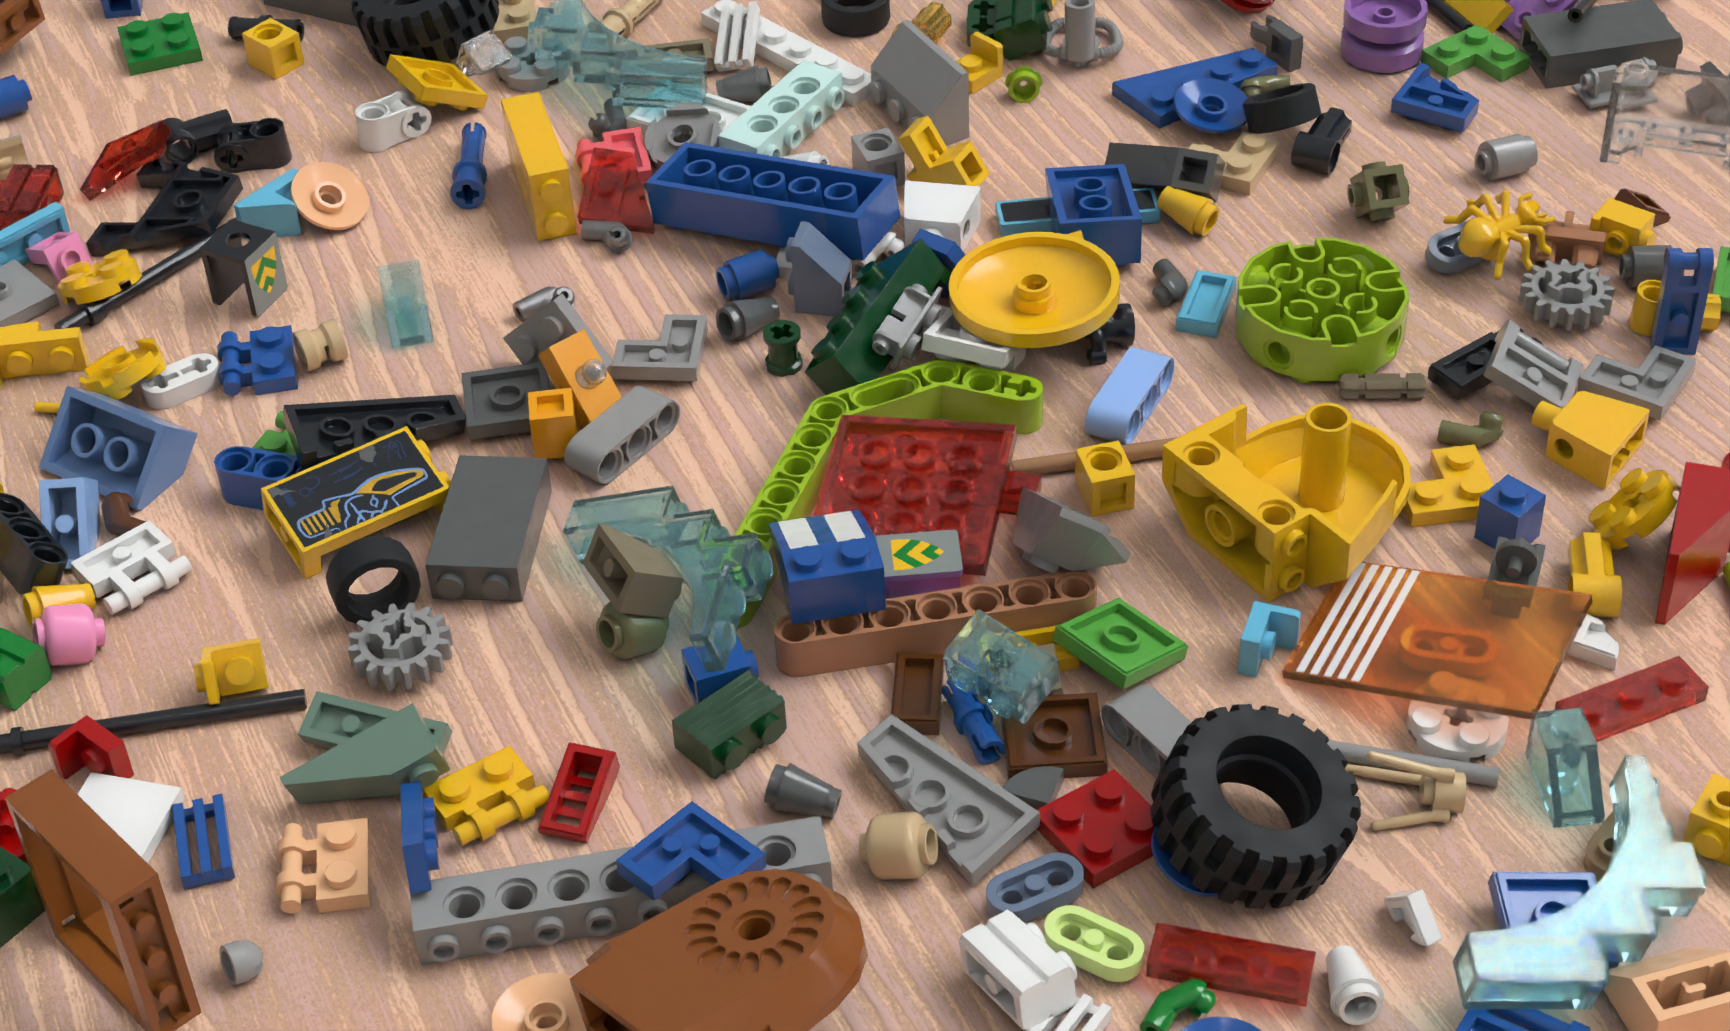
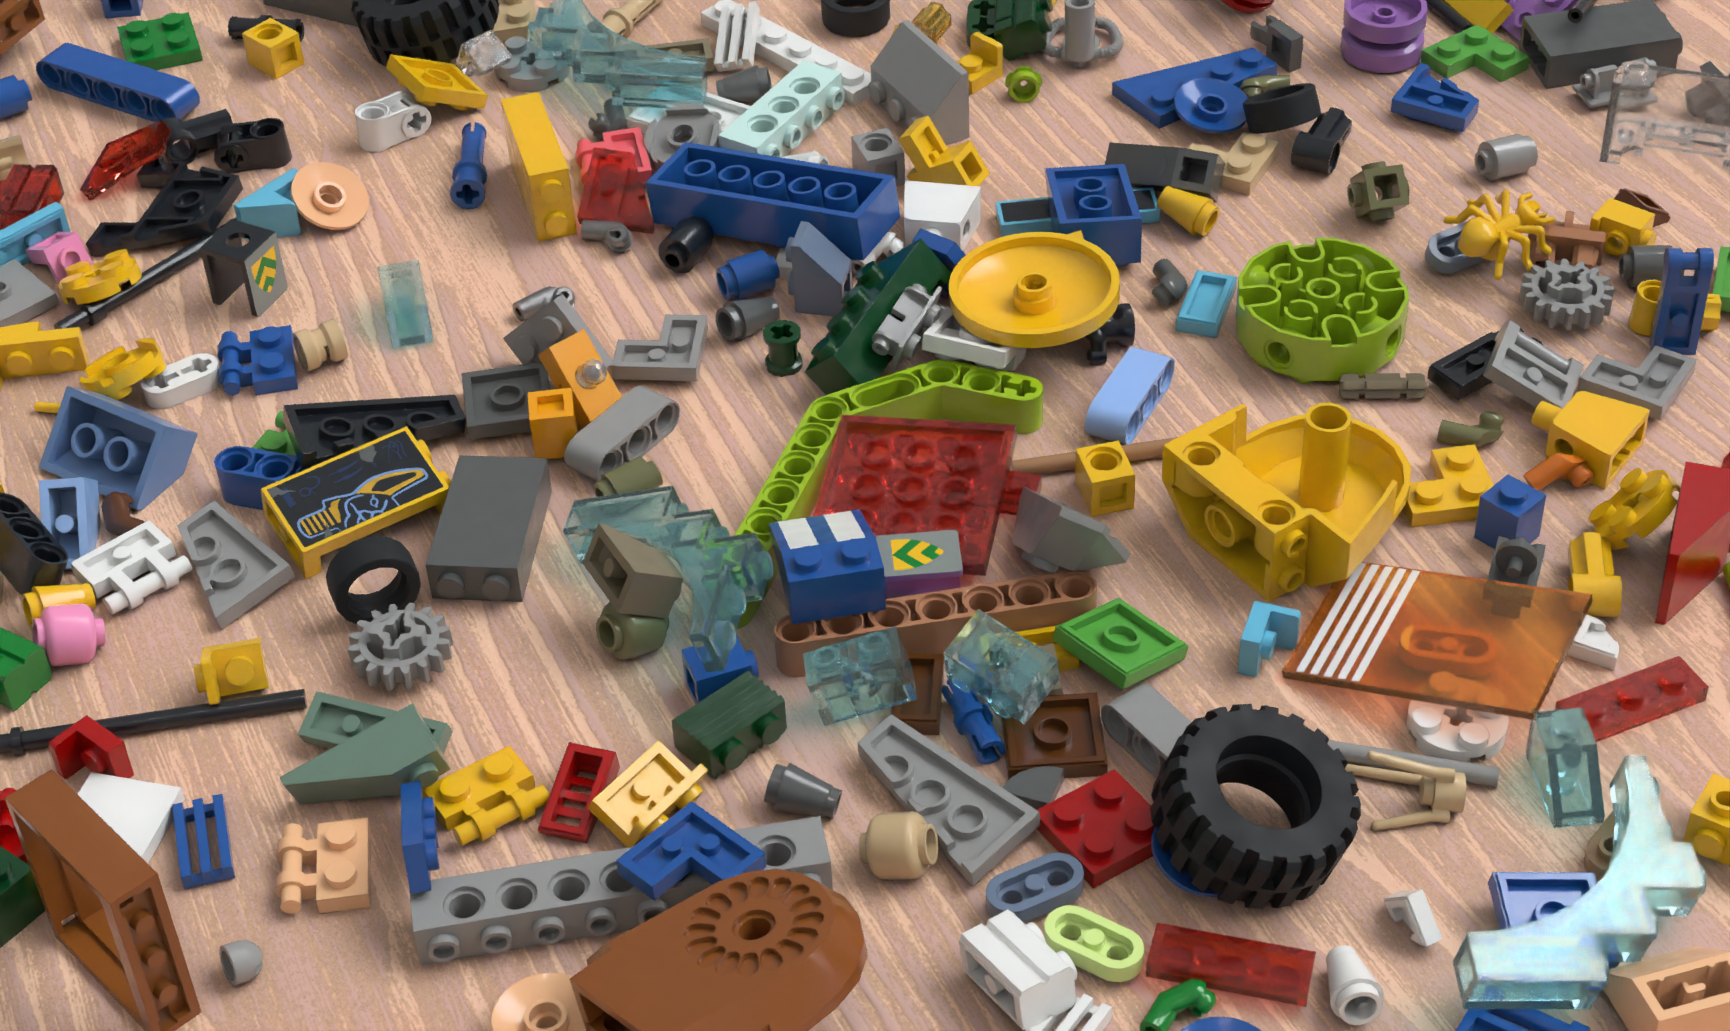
(117, 83): none -> blue beam
(231, 562): none -> light grey wing
(629, 477): none -> olive brick
(647, 794): none -> yellow bracket
(686, 244): none -> black brick
(859, 676): none -> clear light blue brick
(1560, 467): none -> orange arm

